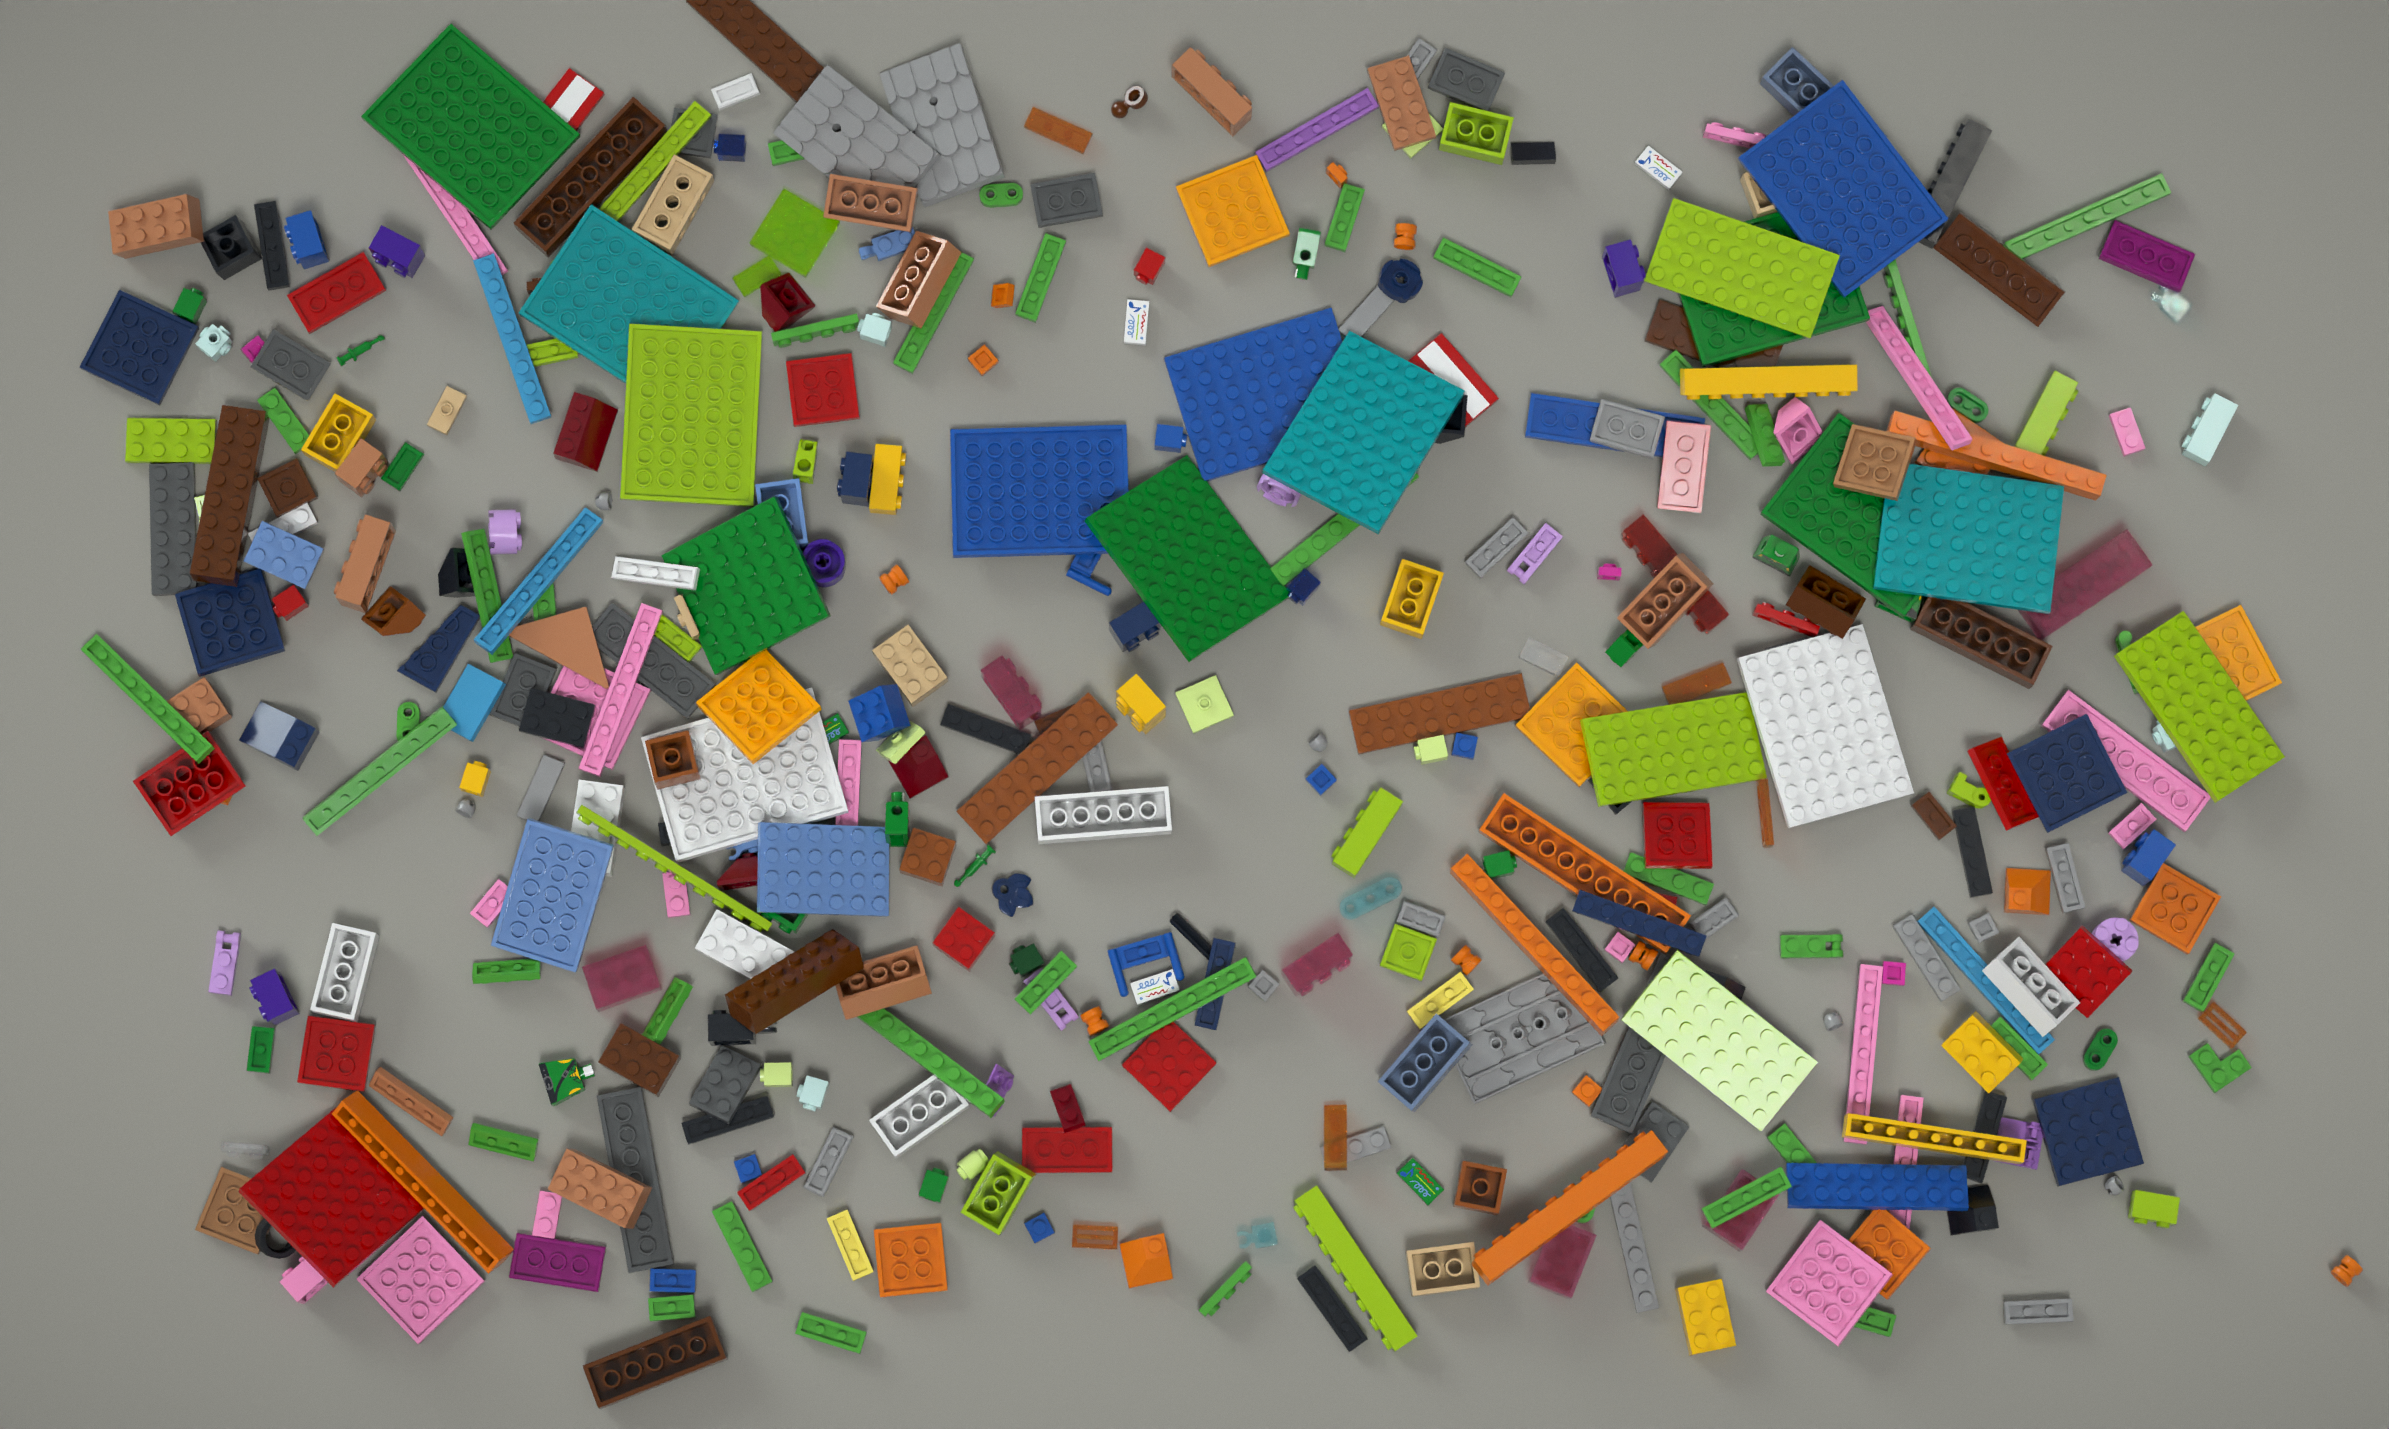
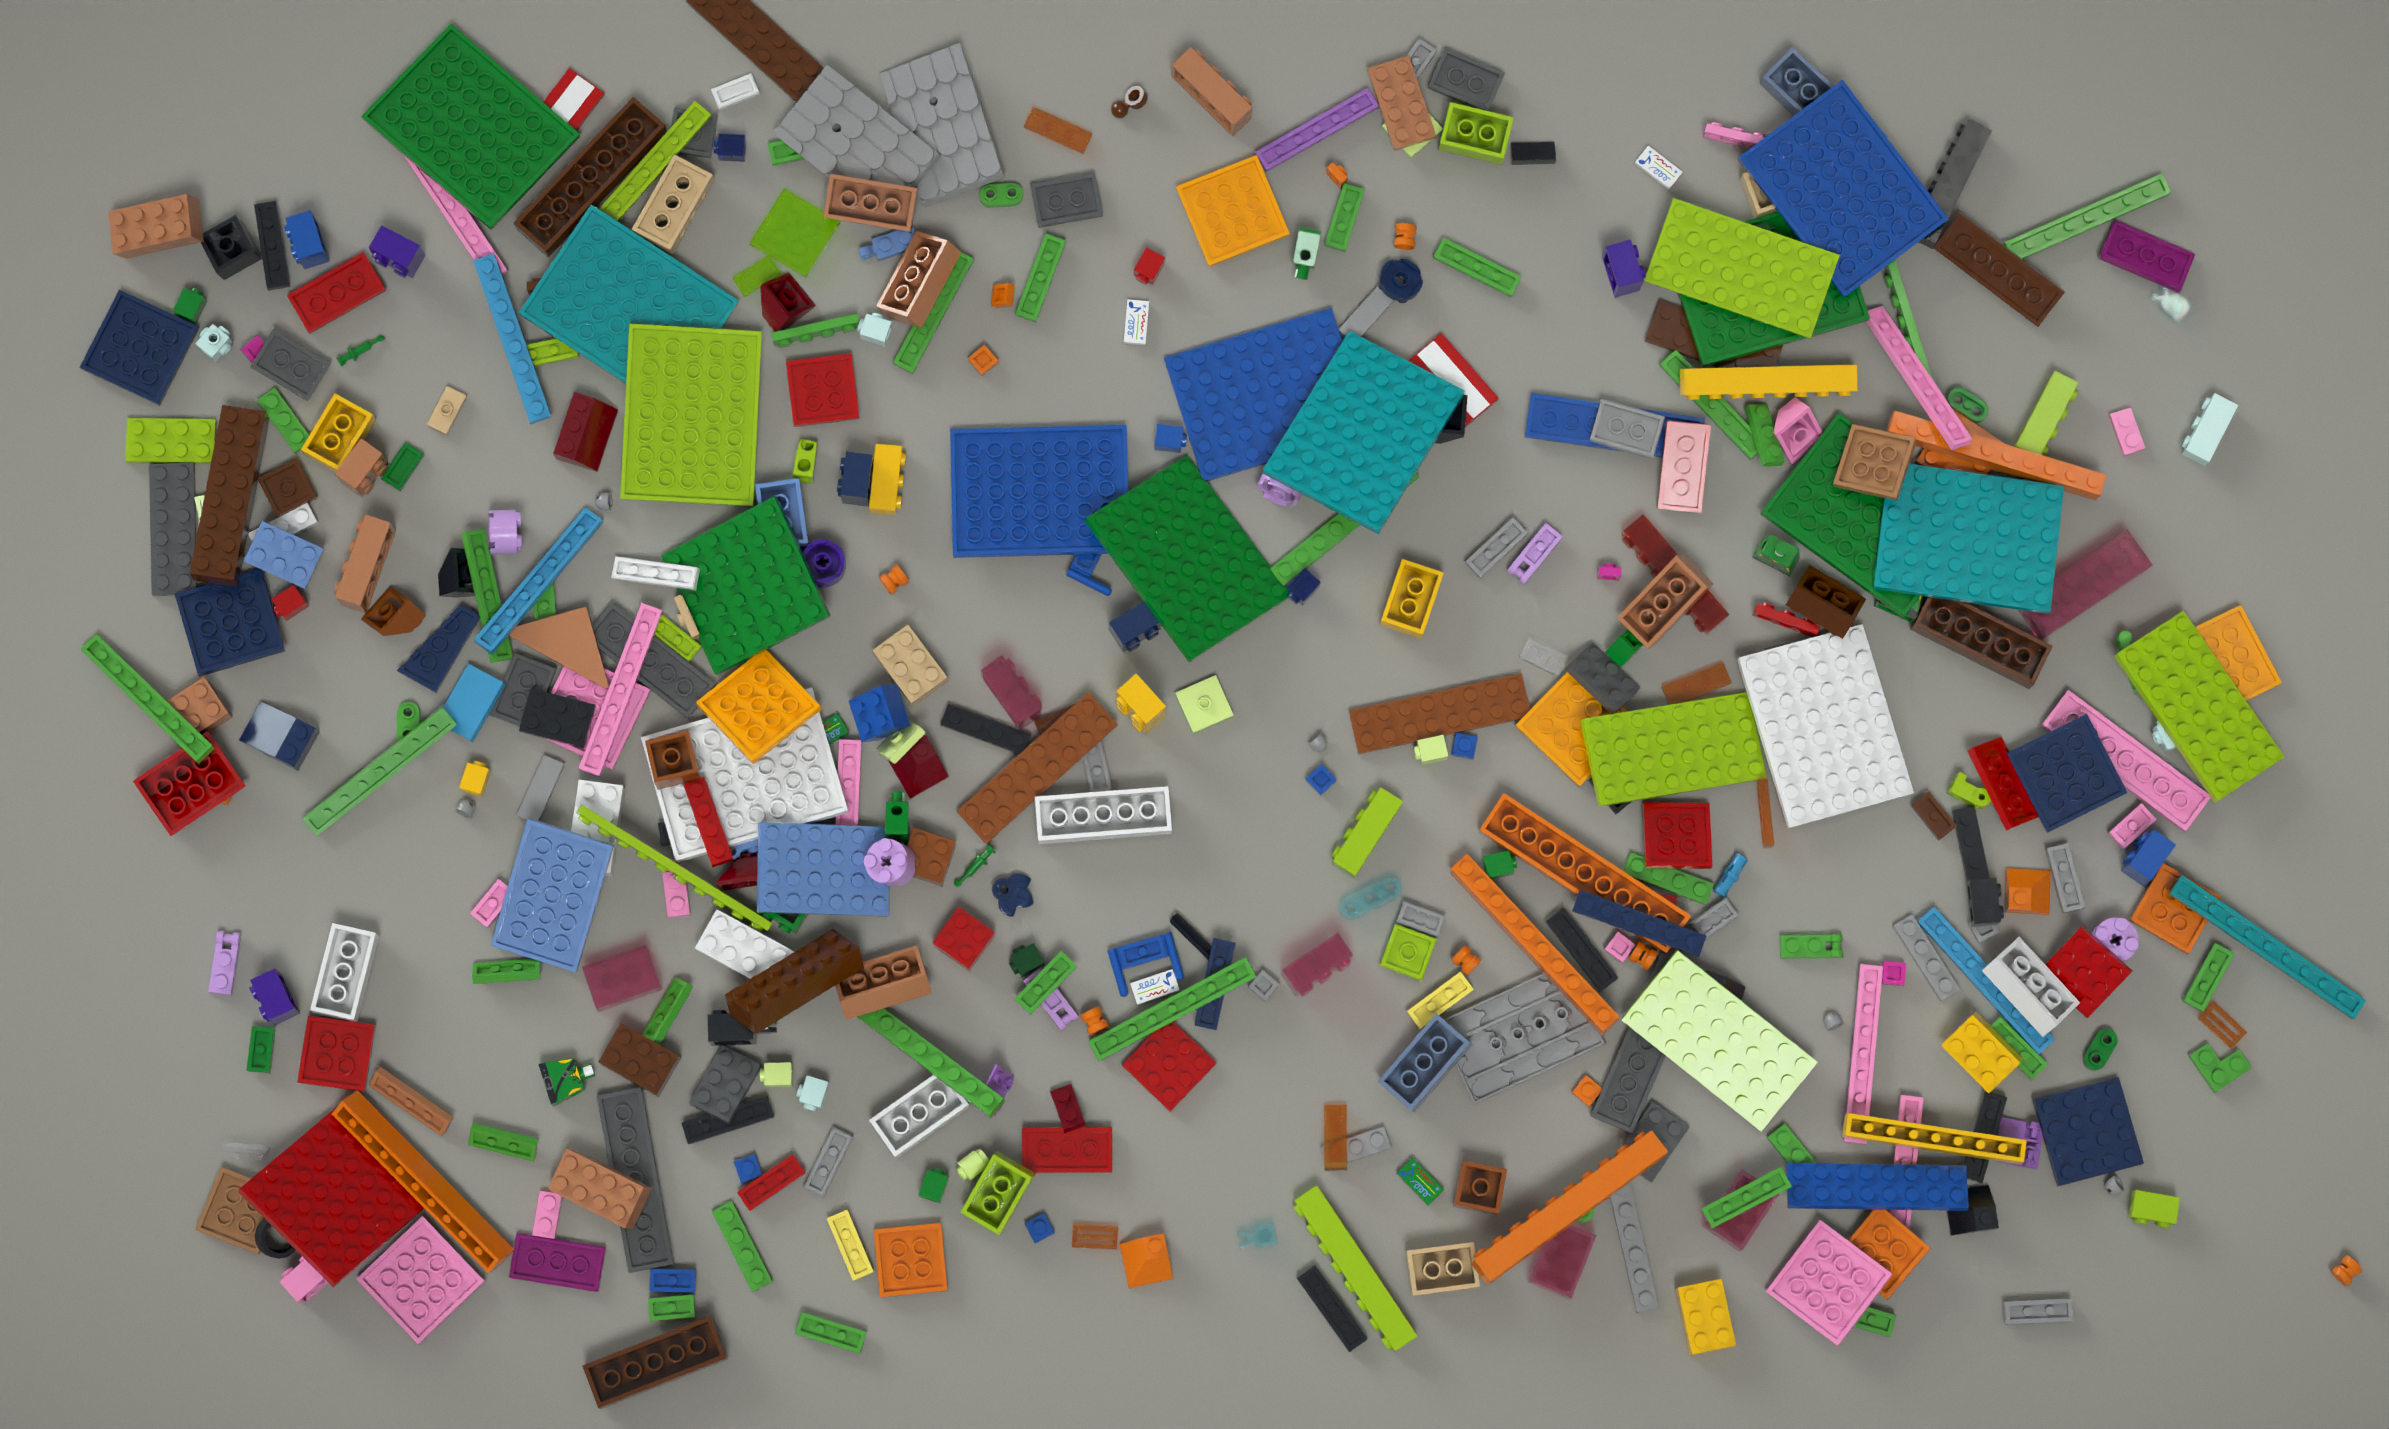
(708, 822): none -> red plate
(878, 862): none -> lavender brick
(1226, 1290): bright green plate -> none
(1602, 678): none -> dark grey plate
(1730, 875): none -> dark azure pin
(1984, 902): none -> black brick
(2267, 947): none -> teal plate

